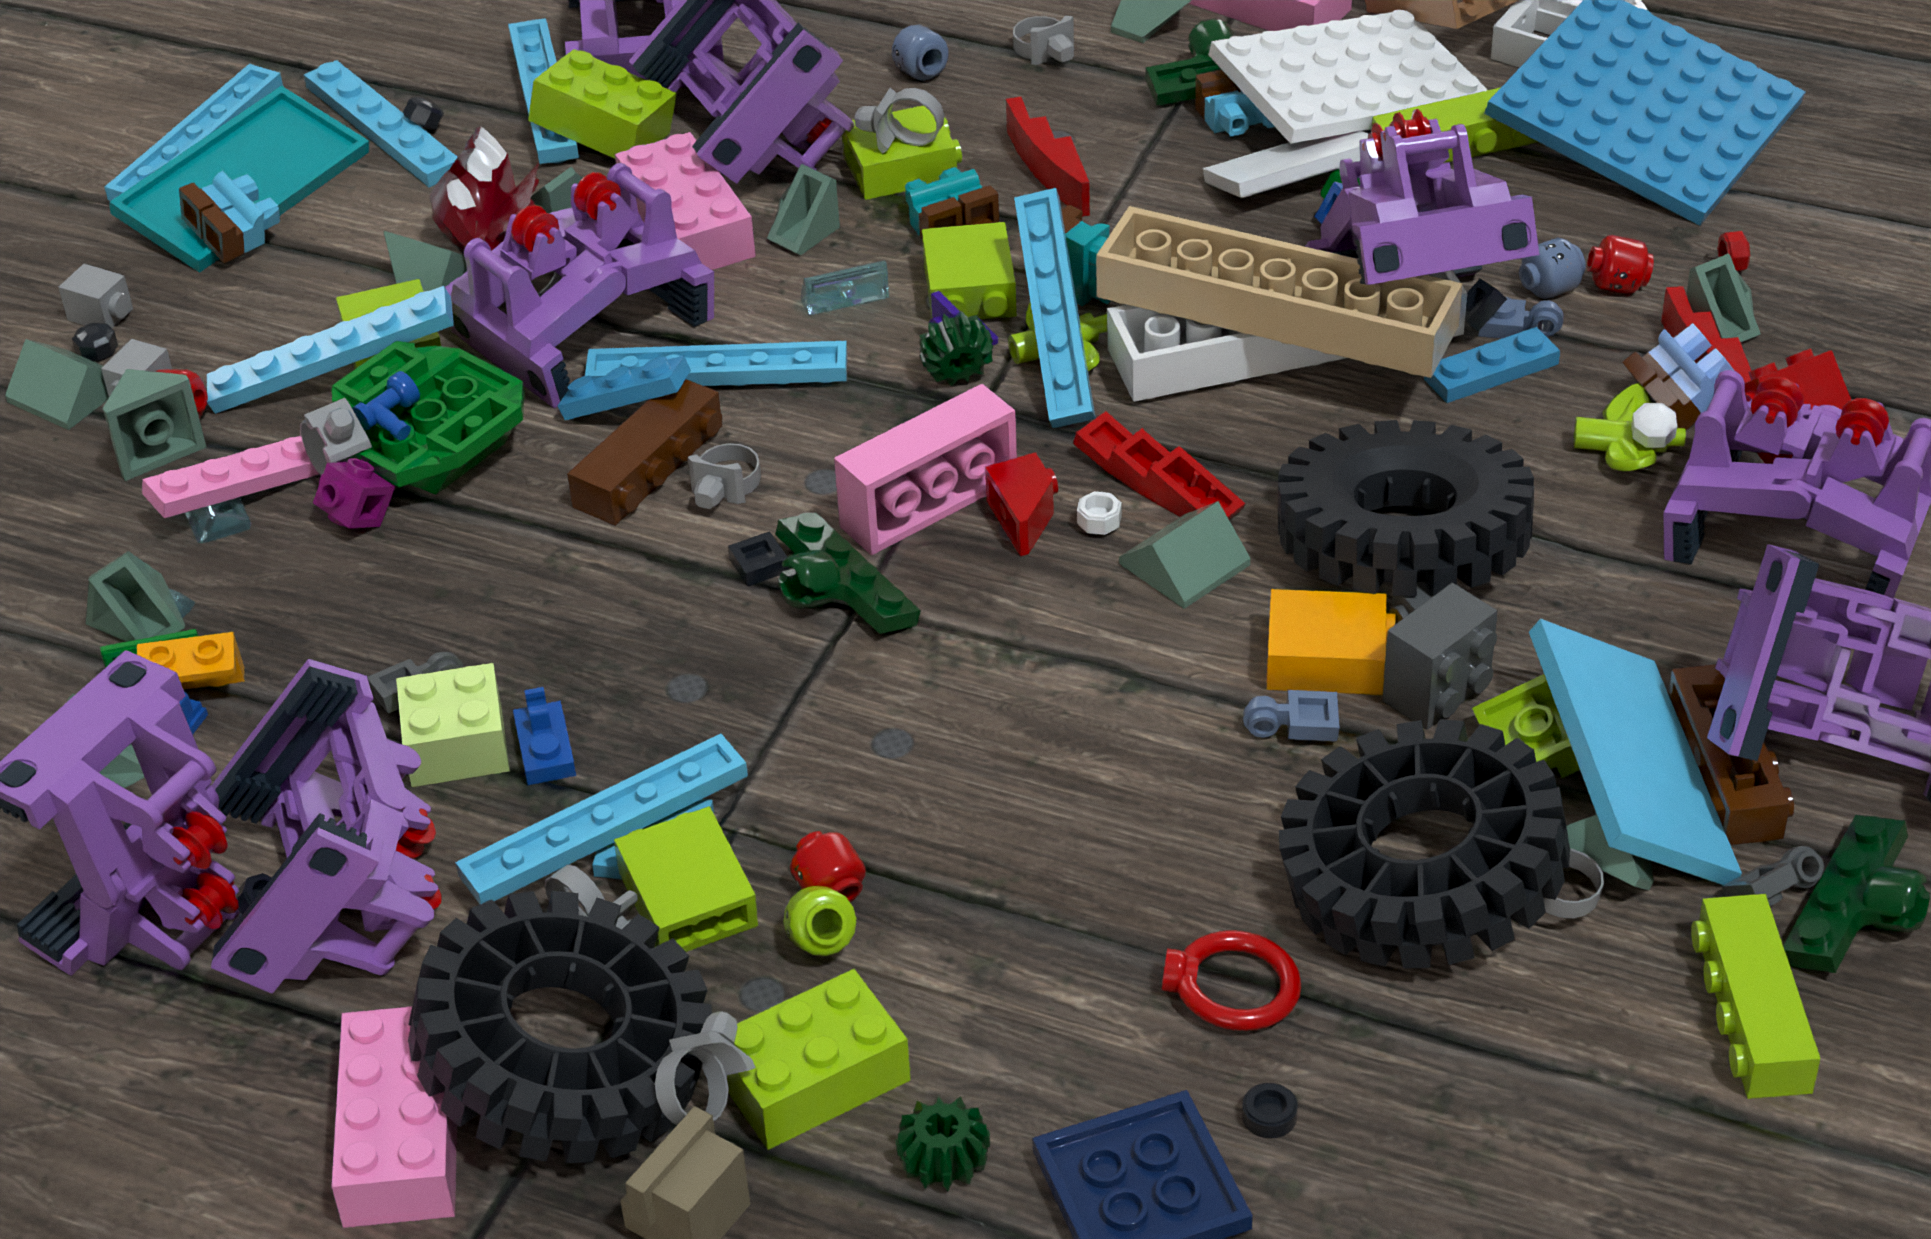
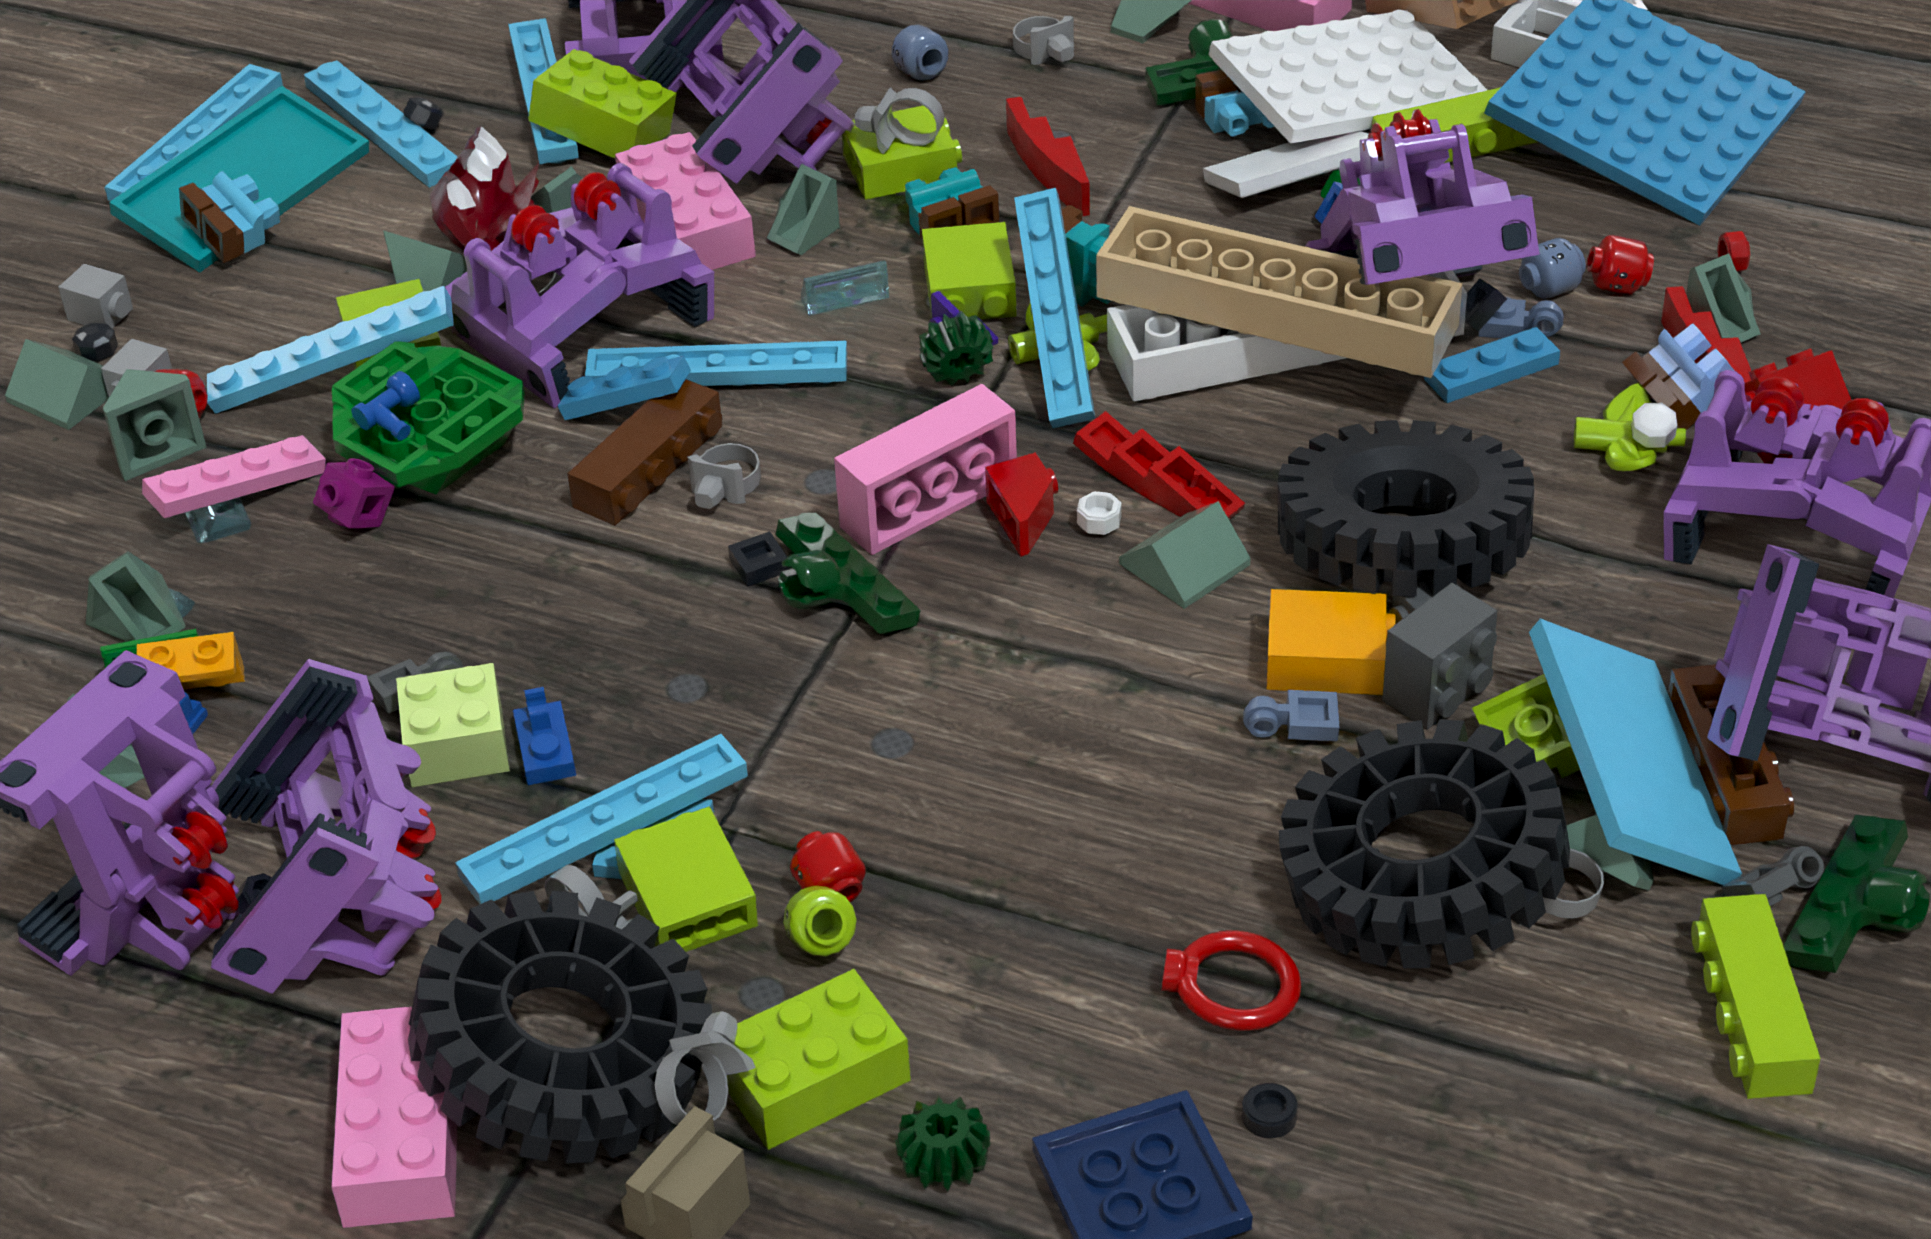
(337, 429): light grey piece -> none

